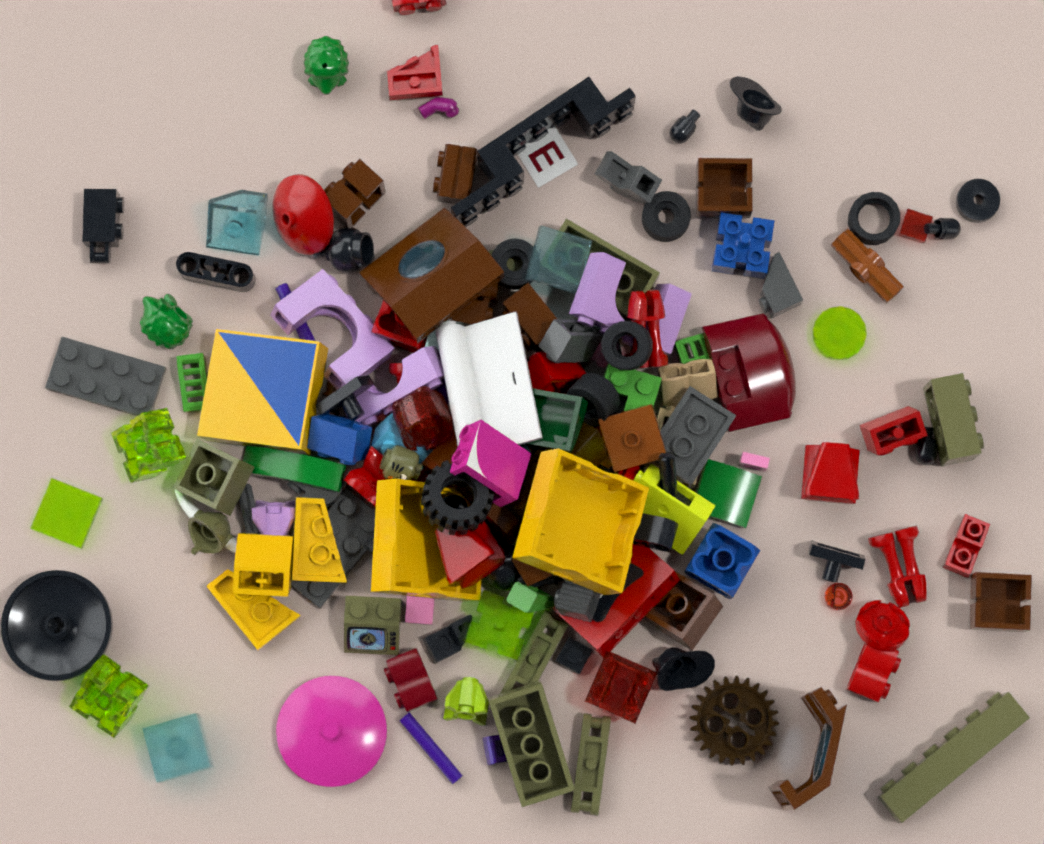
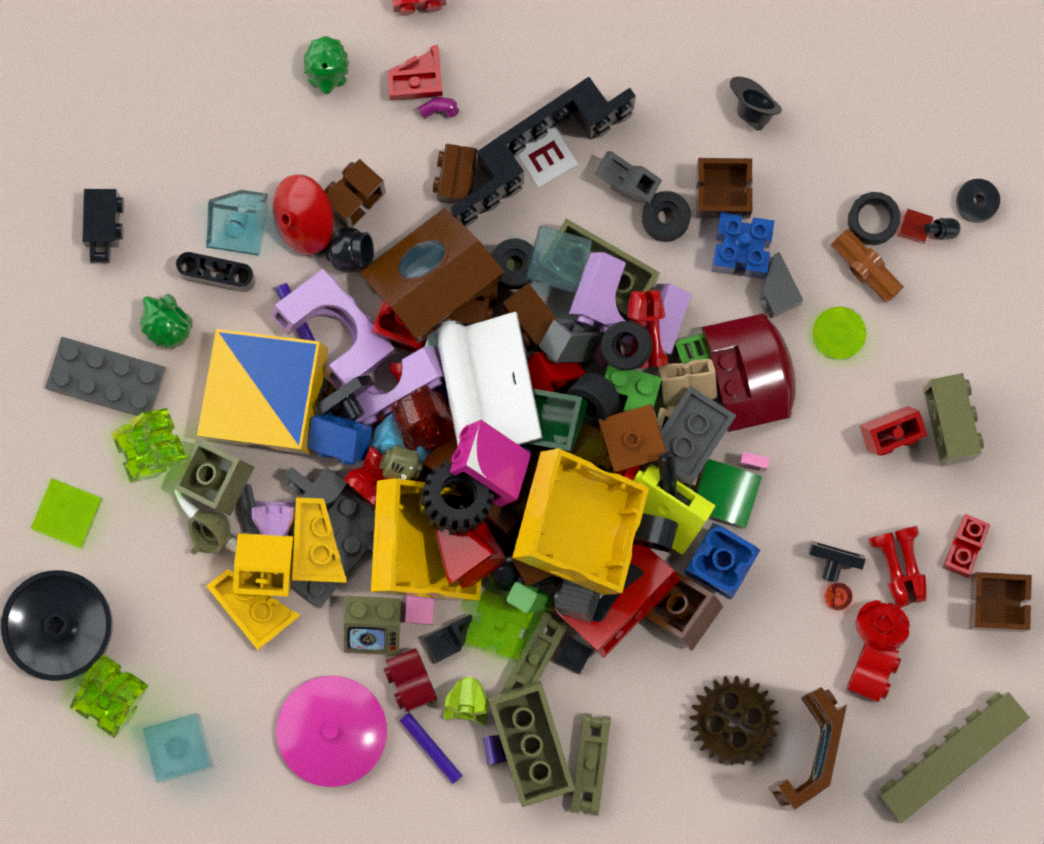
(182, 372): bright green slope -> none
(295, 467): green slope -> none
(620, 687): clear red piece -> none
(682, 669): black piece -> none
(684, 127): black cylinder -> none
(830, 473): red piece -> none
(926, 448): black cylinder -> none

